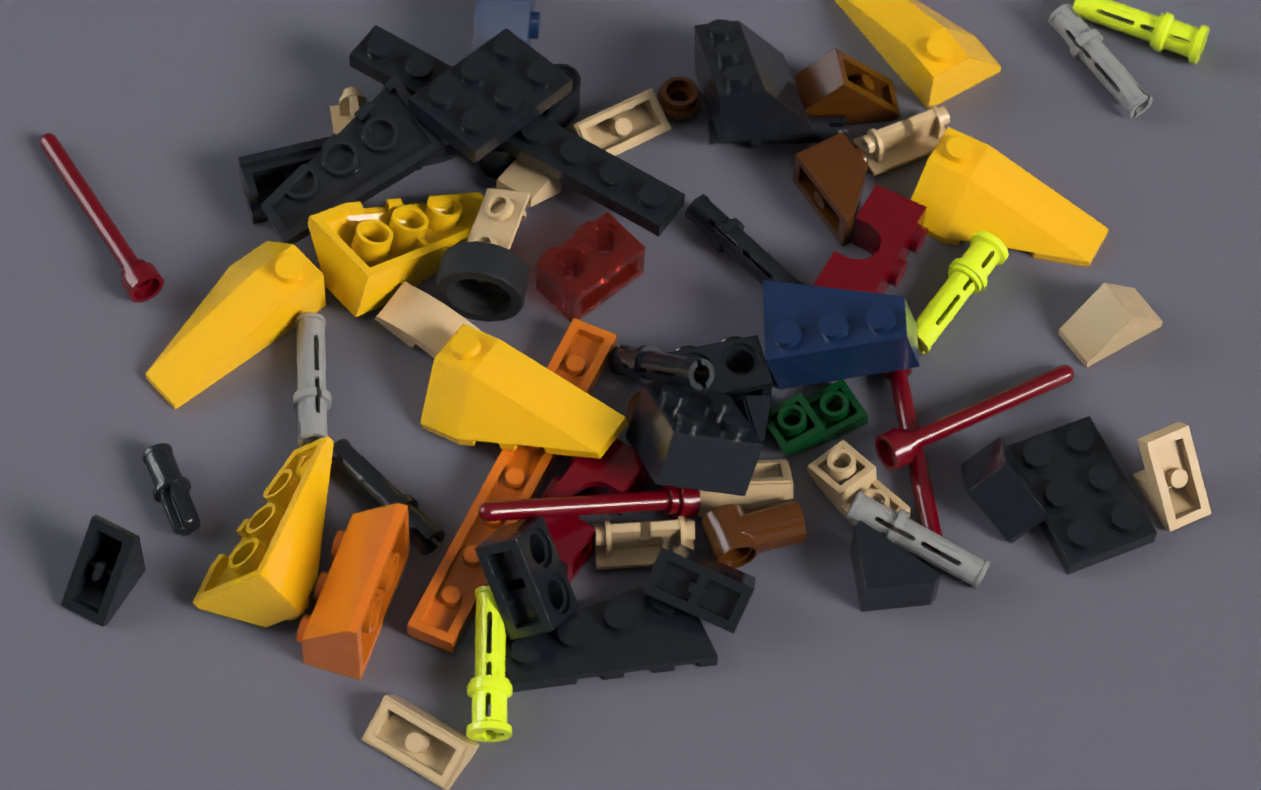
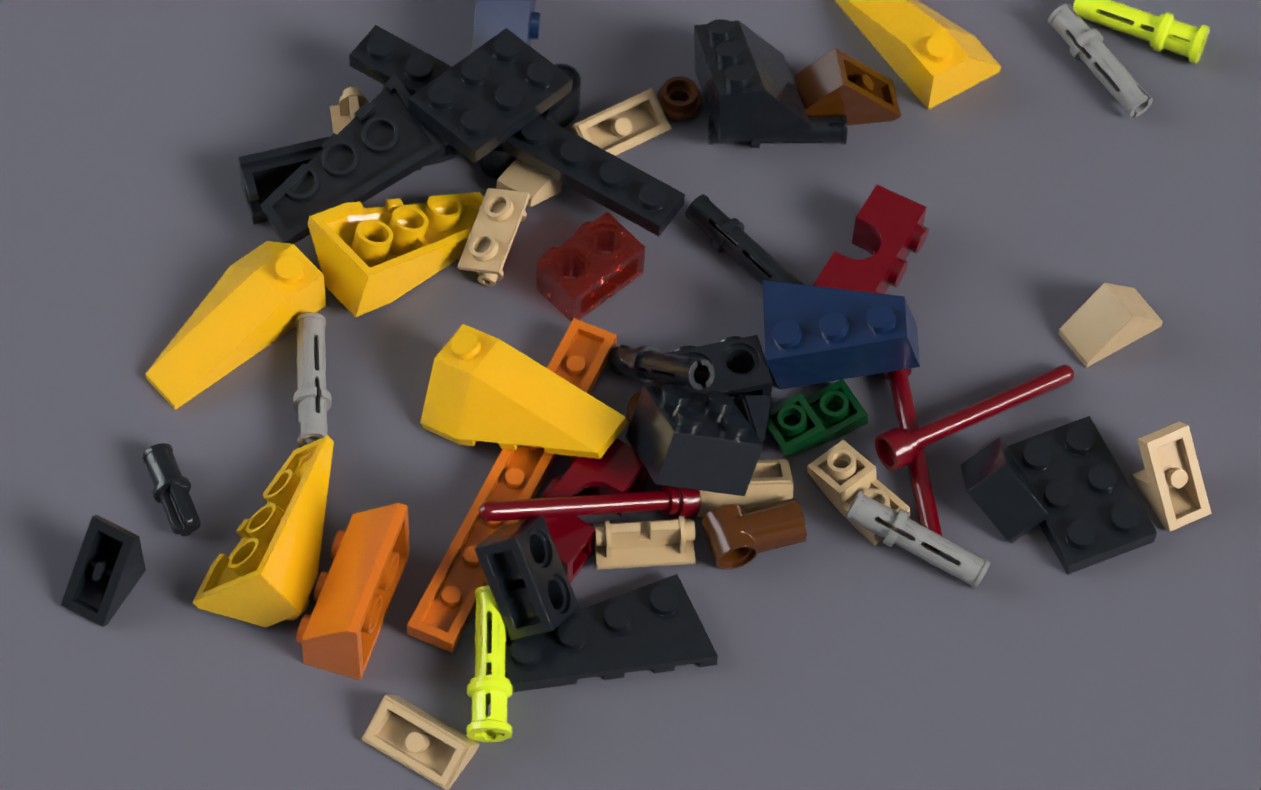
(139, 277): dark red piece -> none
(381, 492): black pin -> none
(420, 319): tan slope -> none
(486, 263): black tyre -> none
(699, 585): black hinge -> none
(833, 182): reddish brown slope -> none
(888, 574): black slope -> none
(903, 140): tan hinge -> none
(966, 277): neon yellow pin -> none
(980, 189): yellow wedge -> none

